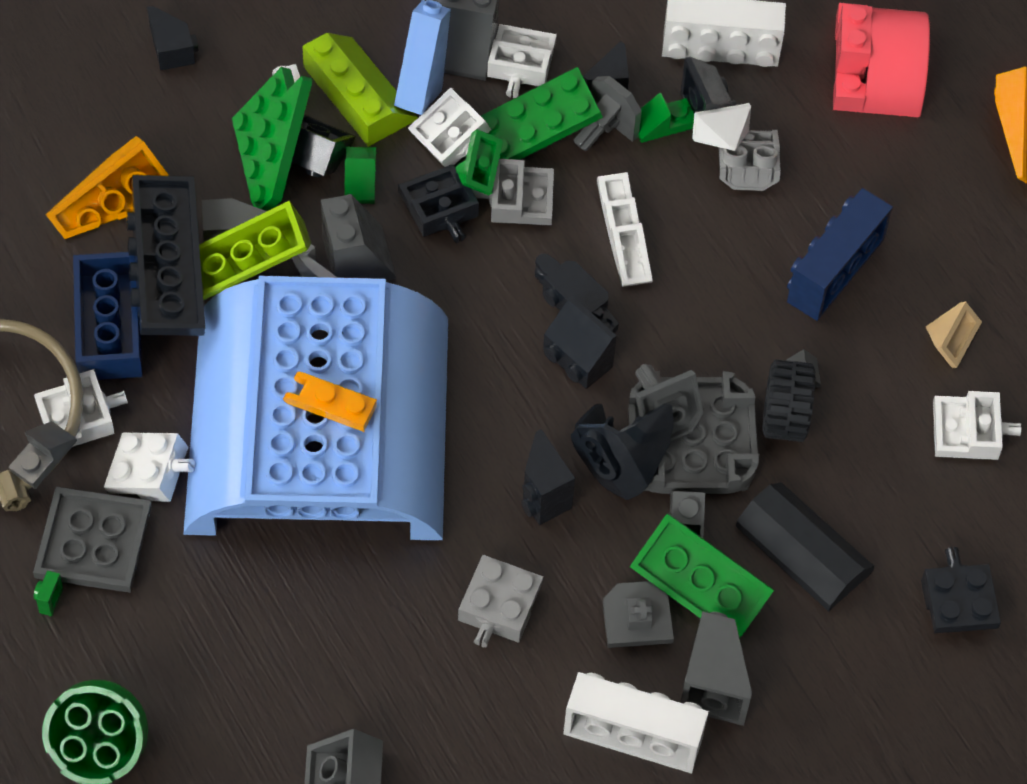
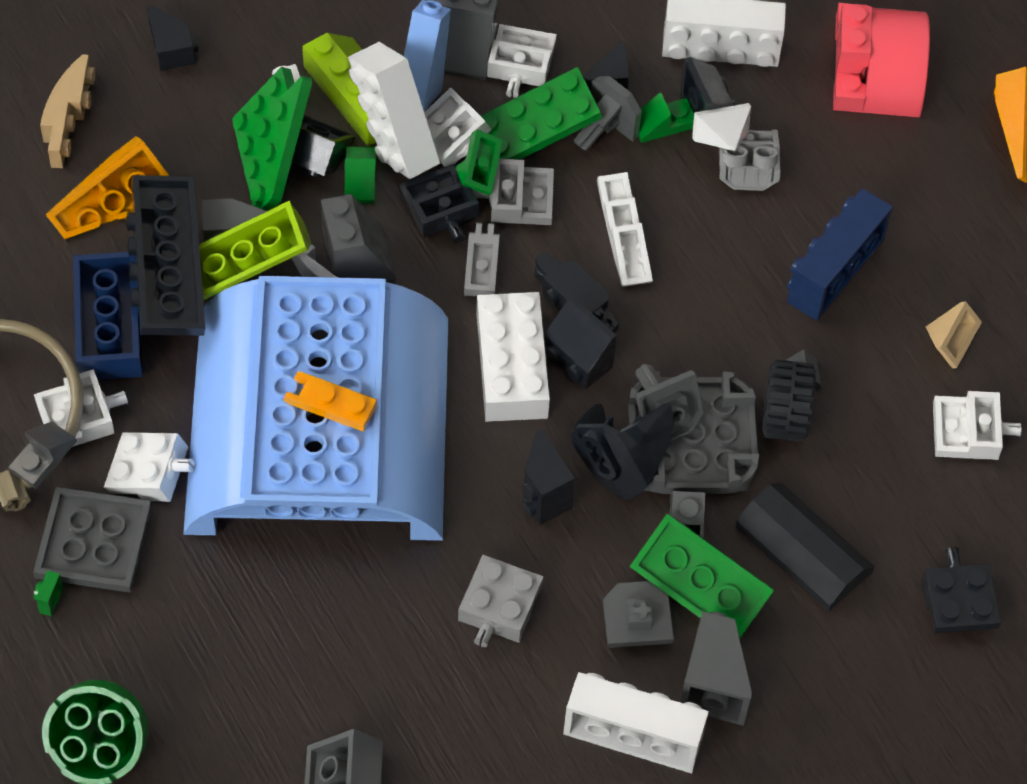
(65, 106): none -> tan slope
(393, 110): none -> white brick
(481, 262): none -> light grey hinge
(512, 357): none -> white brick

